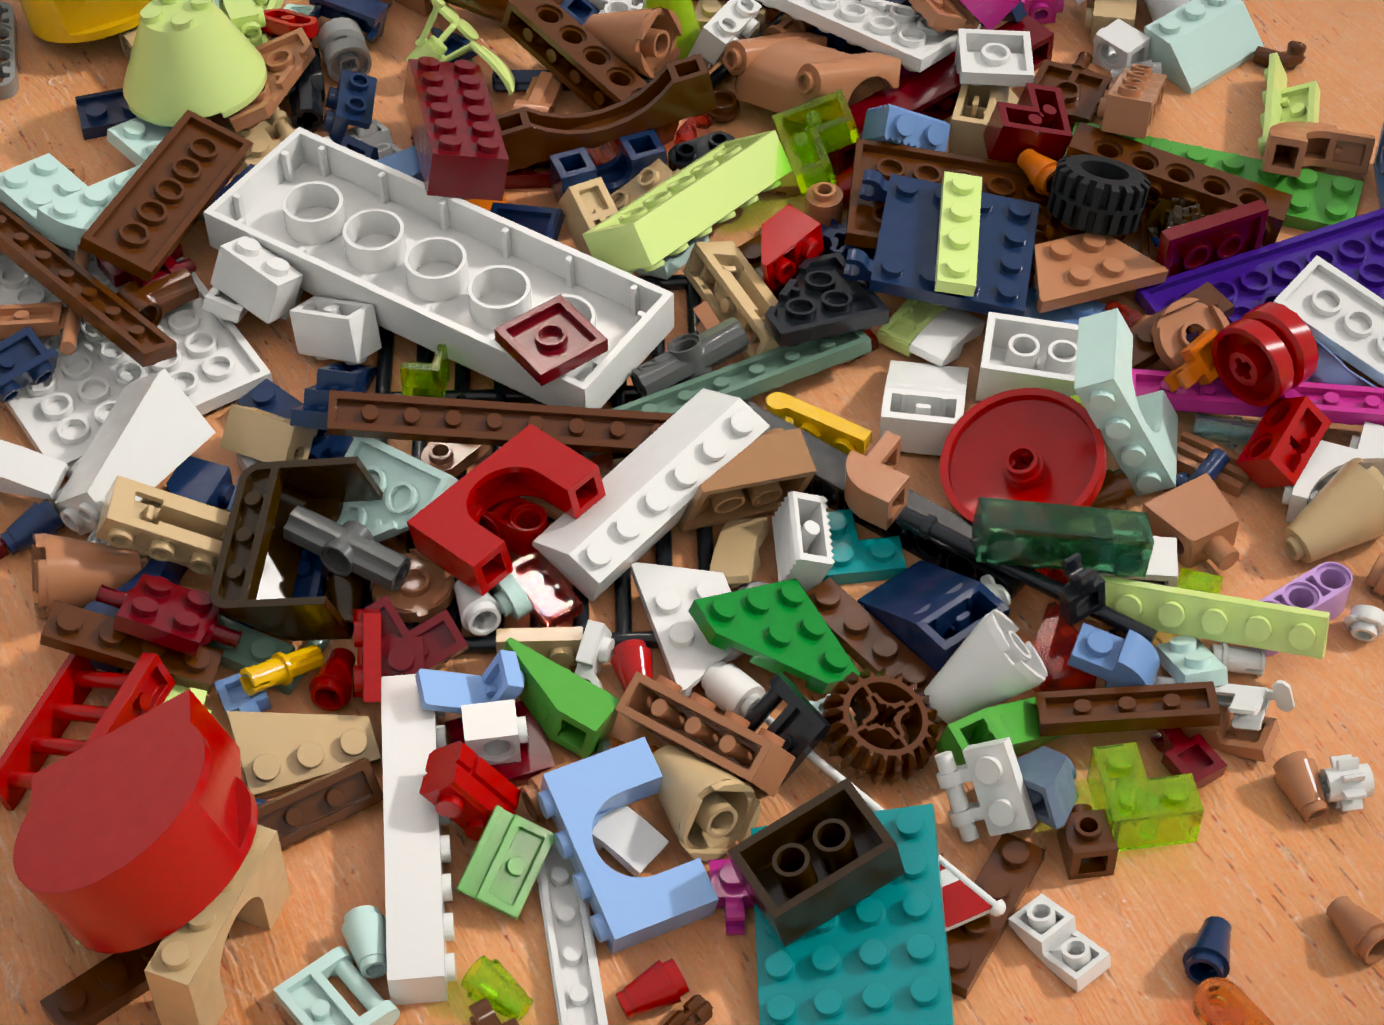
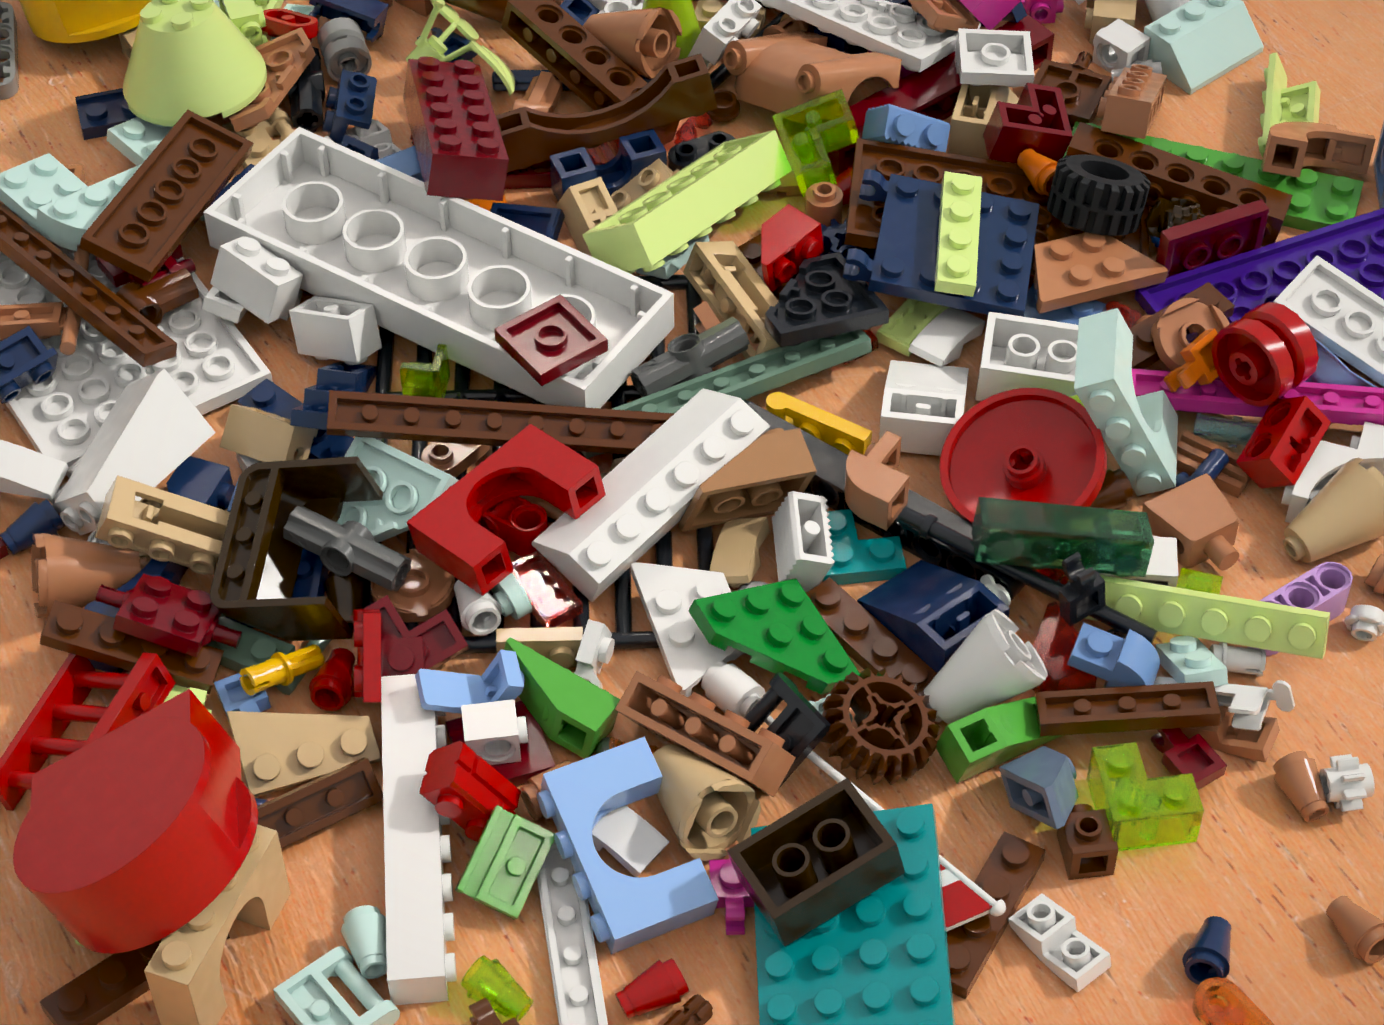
(631, 657): red cone -> none
(997, 784): white plate -> none
(1289, 58): reddish brown arm -> none

